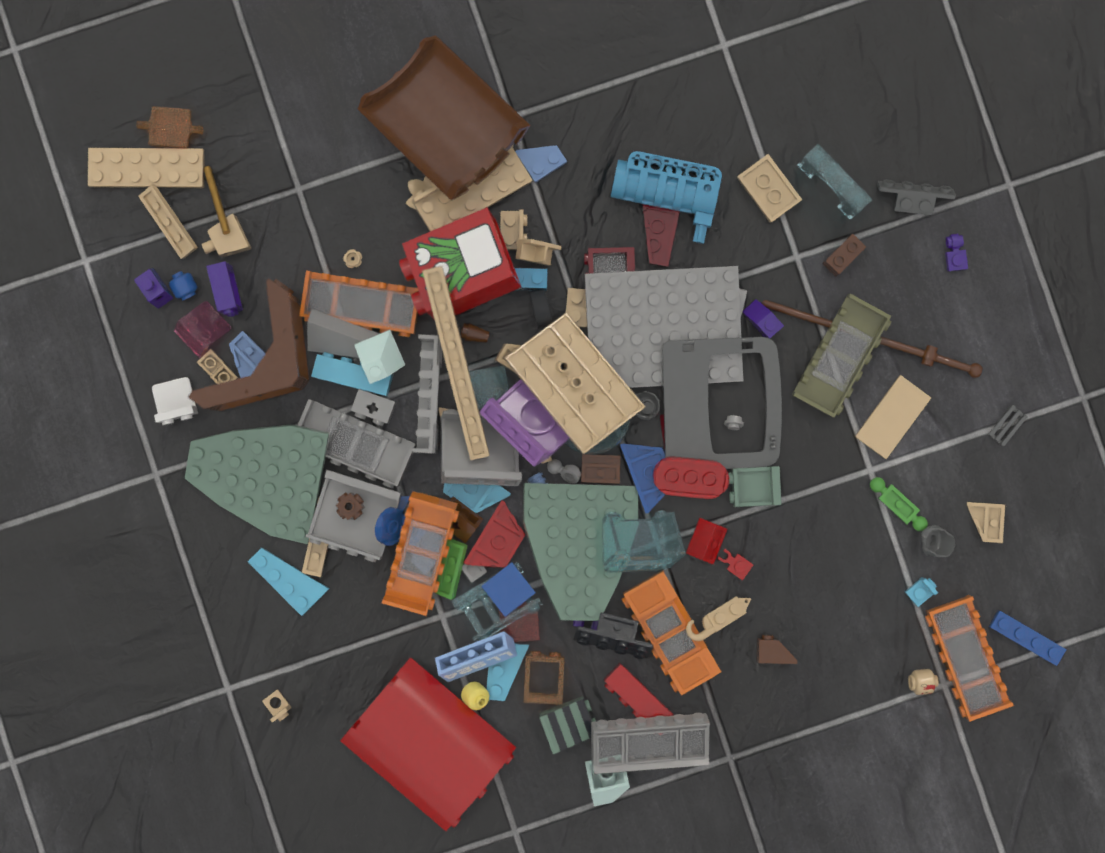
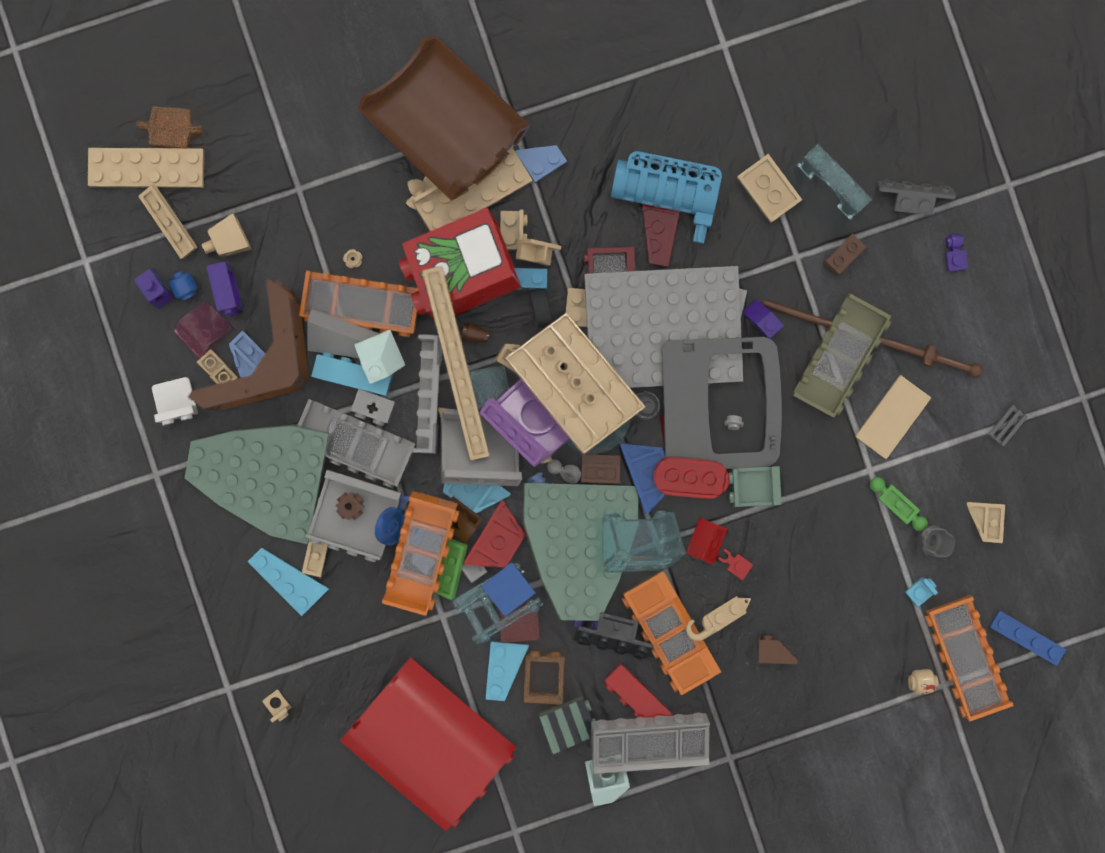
(216, 200): pearl gold bar -> none
(475, 695): light yellow head -> none
(476, 656): light blue brick -> none

